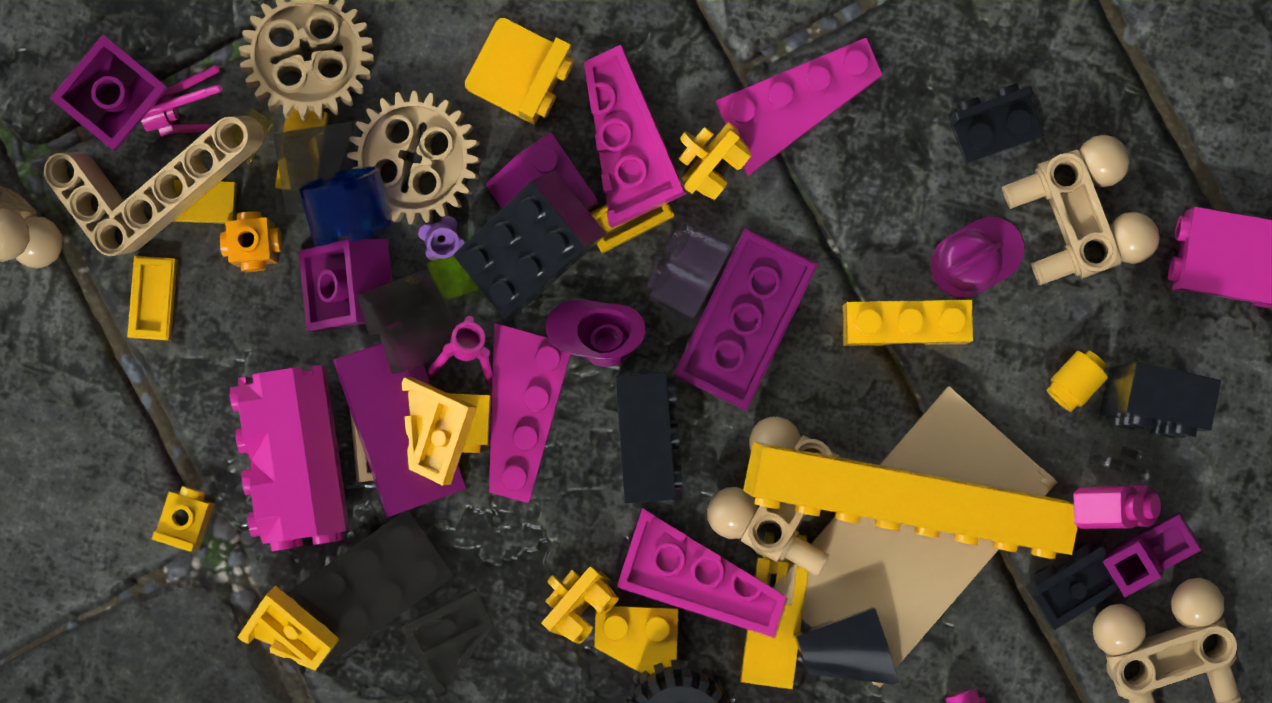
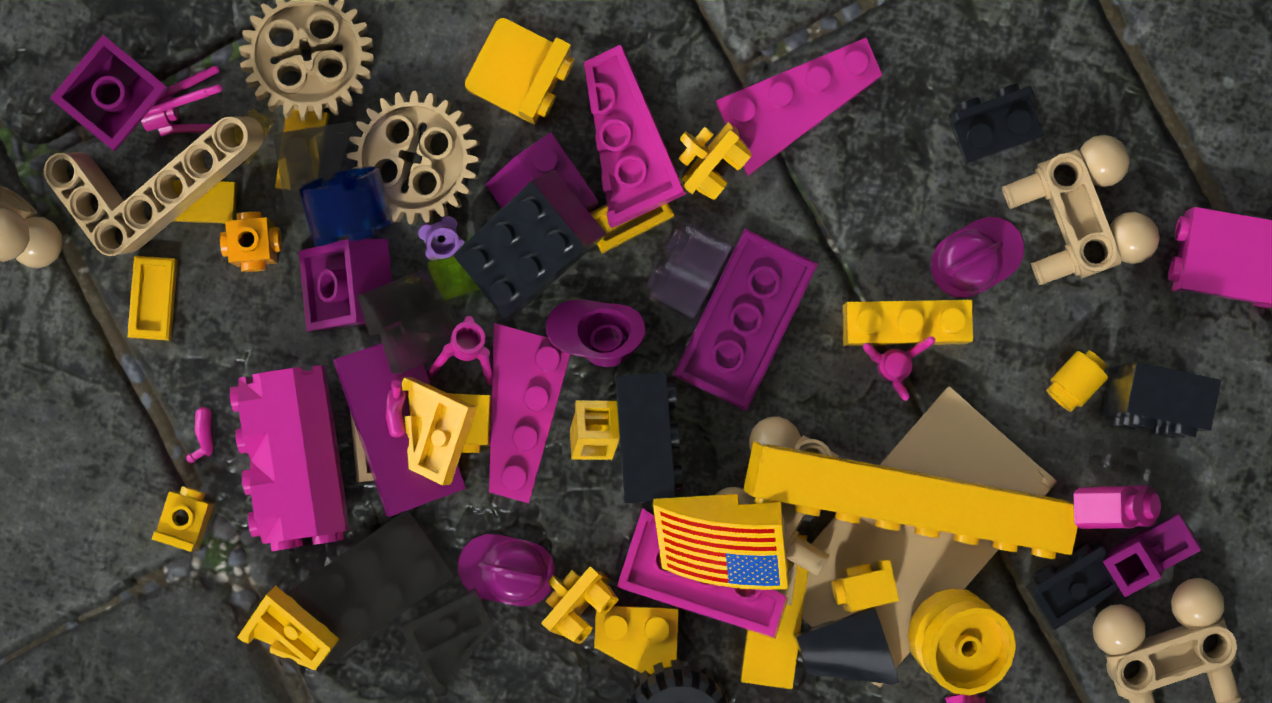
(203, 433): none -> dark pink piece
(394, 407): none -> dark pink piece
(506, 569): none -> magenta piece
(594, 430): none -> yellow brick
(723, 541): none -> yellow slope
(866, 587): none -> yellow brick
(897, 364): none -> dark pink plant
(961, 641): none -> yellow wheel

